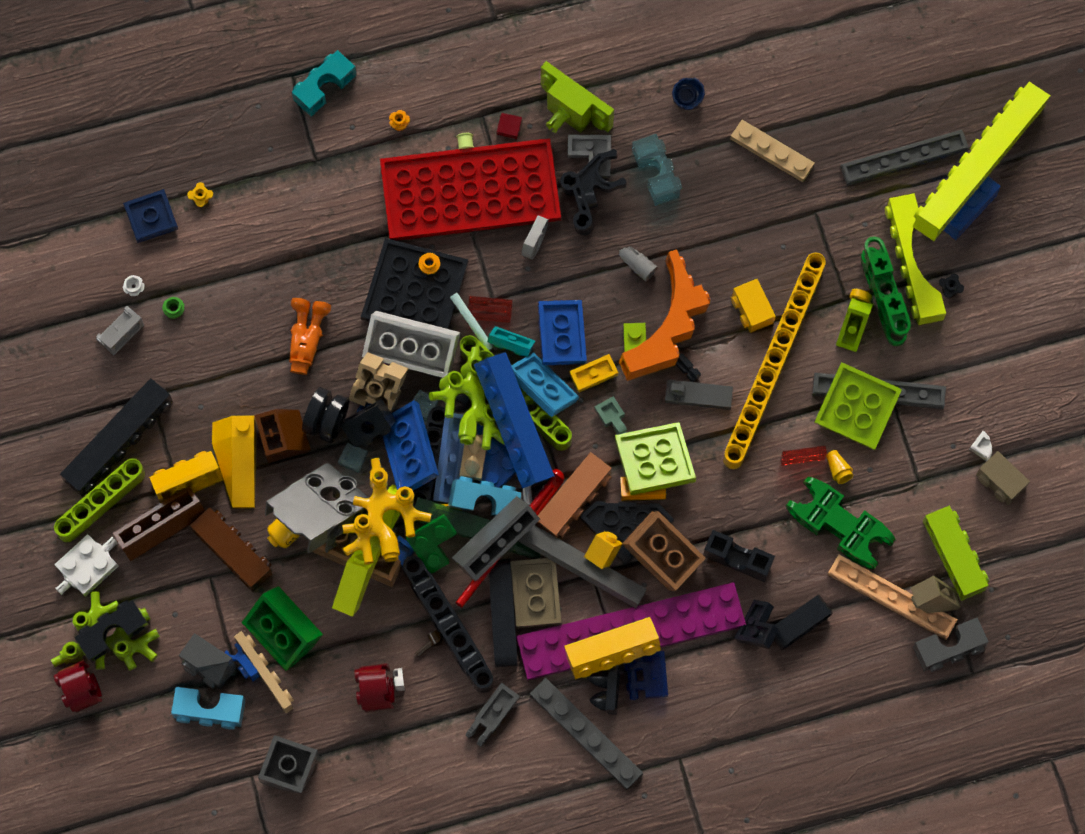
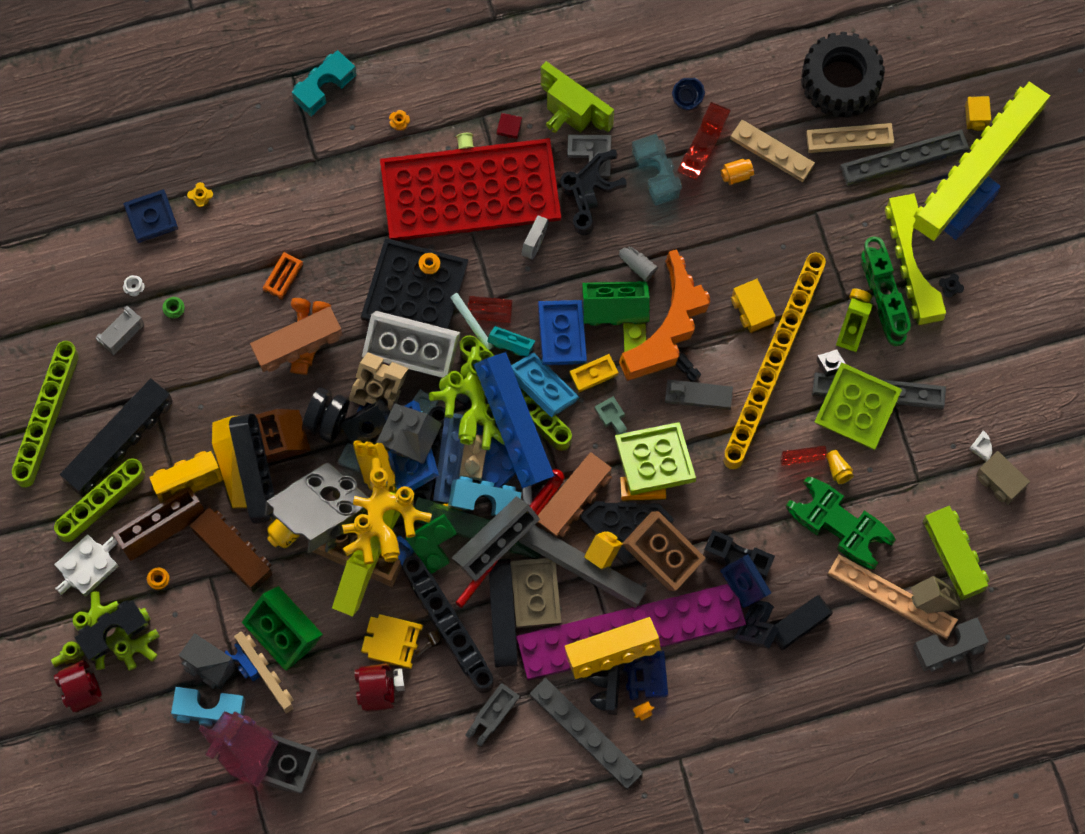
(47, 423): none -> lime beam
(158, 572): none -> light orange plate
(240, 746): none -> clear pink piece
(252, 466): none -> black beam
(274, 291): none -> orange tile
(296, 339): none -> nougat brick
(368, 451): none -> yellow plate
(391, 640): none -> yellow plate
(409, 433): none -> dark grey slope
(616, 302): none -> green slope
(643, 710): none -> light orange plate
(704, 141): none -> clear red slope
(737, 171): none -> light orange brick
(745, 581): none -> dark blue plate
(830, 362): none -> plate
(842, 49): none -> black tyre
(850, 138): none -> tan plate
(978, 113): none -> yellow brick

